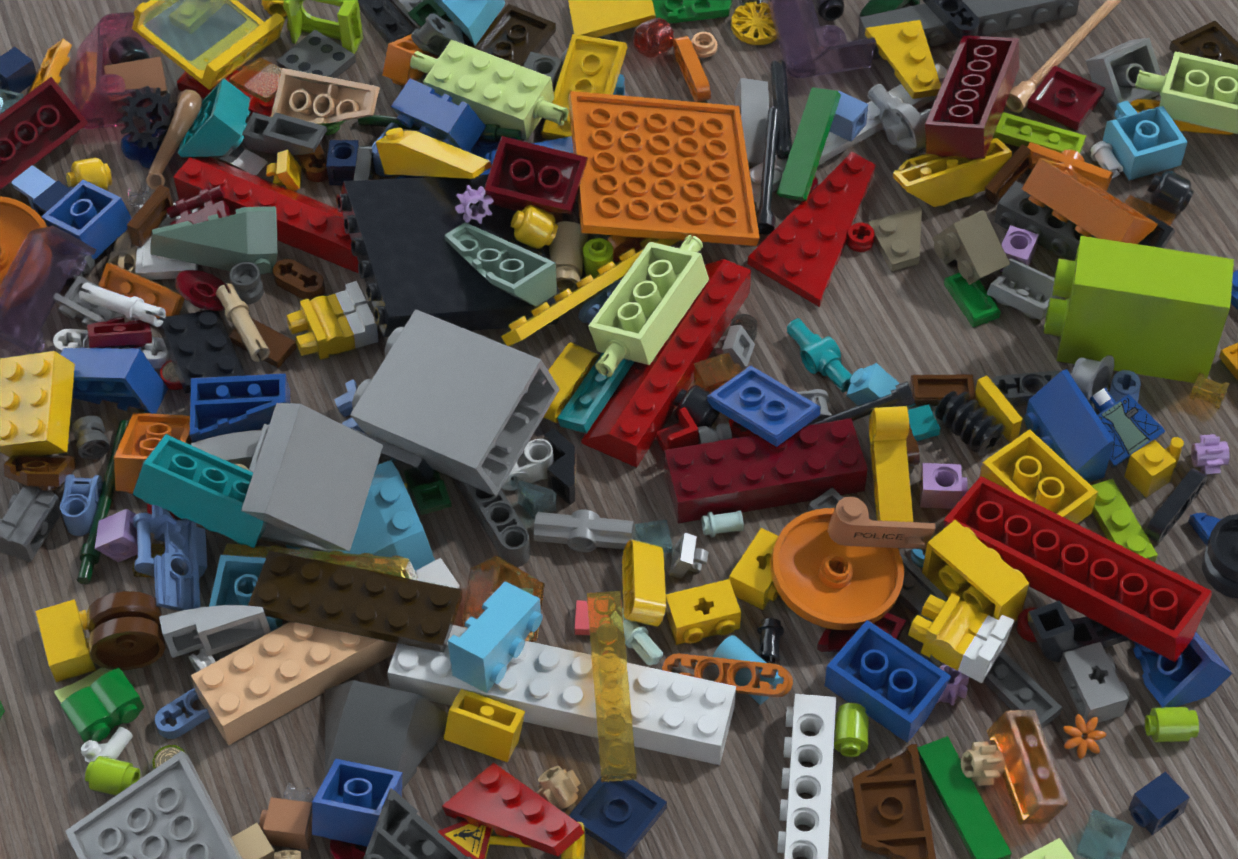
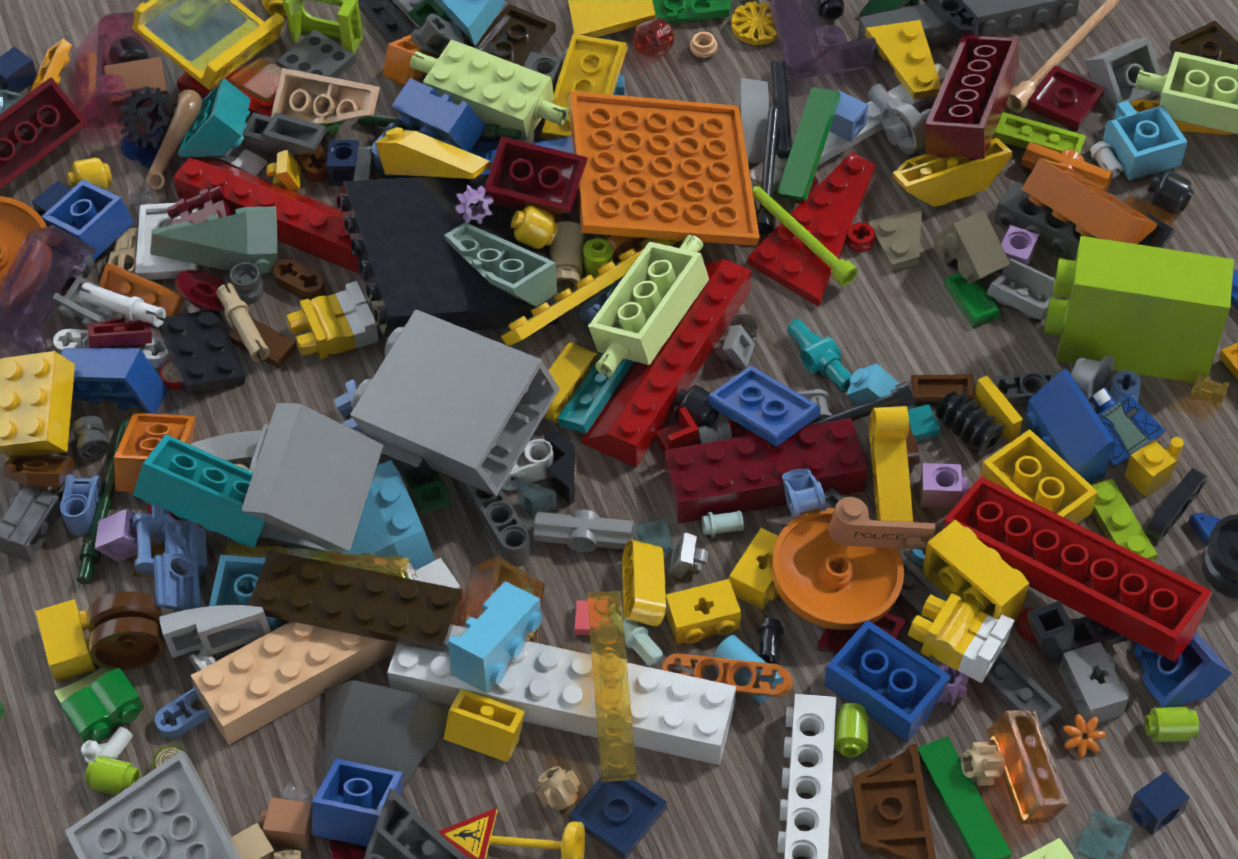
(32, 183): light blue panel -> none
(149, 216): reddish brown tile -> none
(234, 403): blue wedge -> none
(514, 810): red wing -> none
(691, 69): orange beam -> none
(715, 372): clear orange brick -> none
(803, 492): none -> medium blue piece
(842, 270): none -> lime piece
(1008, 174): reddish brown tile -> none
(1210, 454): lavender gear -> none

